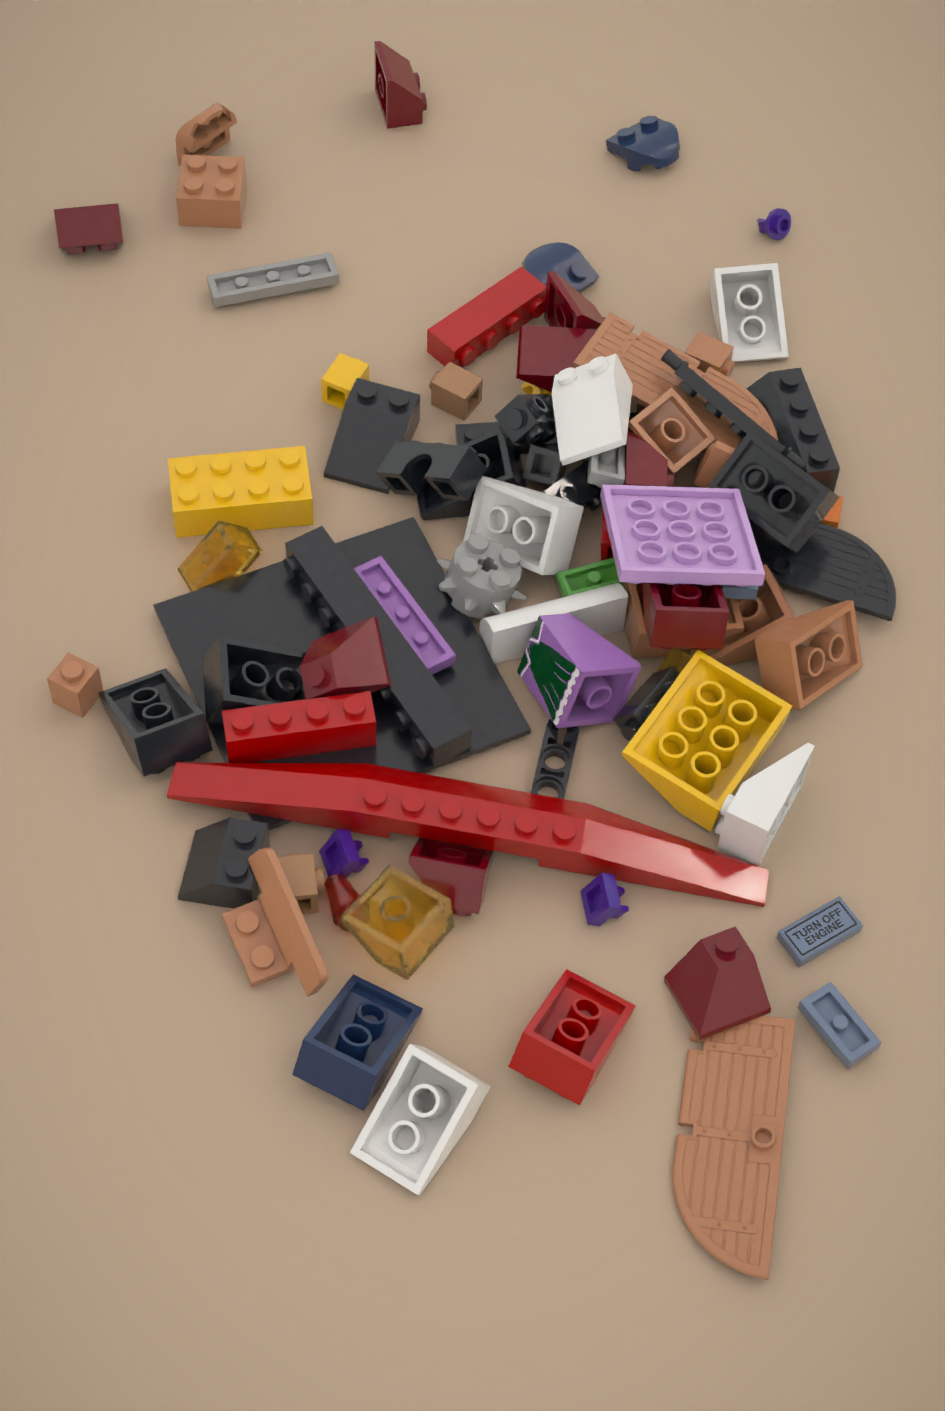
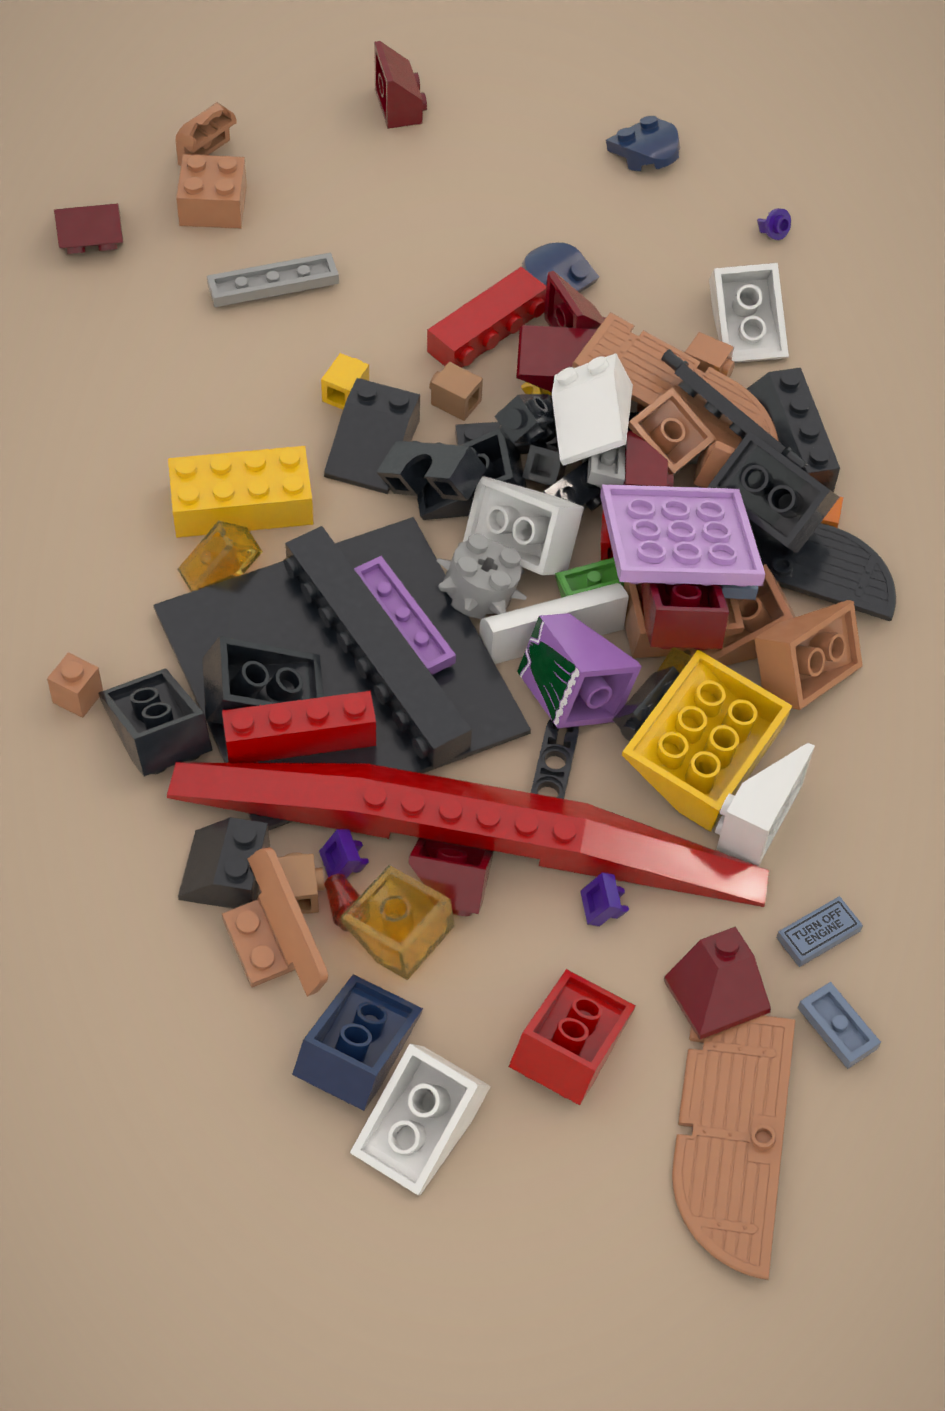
(346, 662): dark red slope -> none

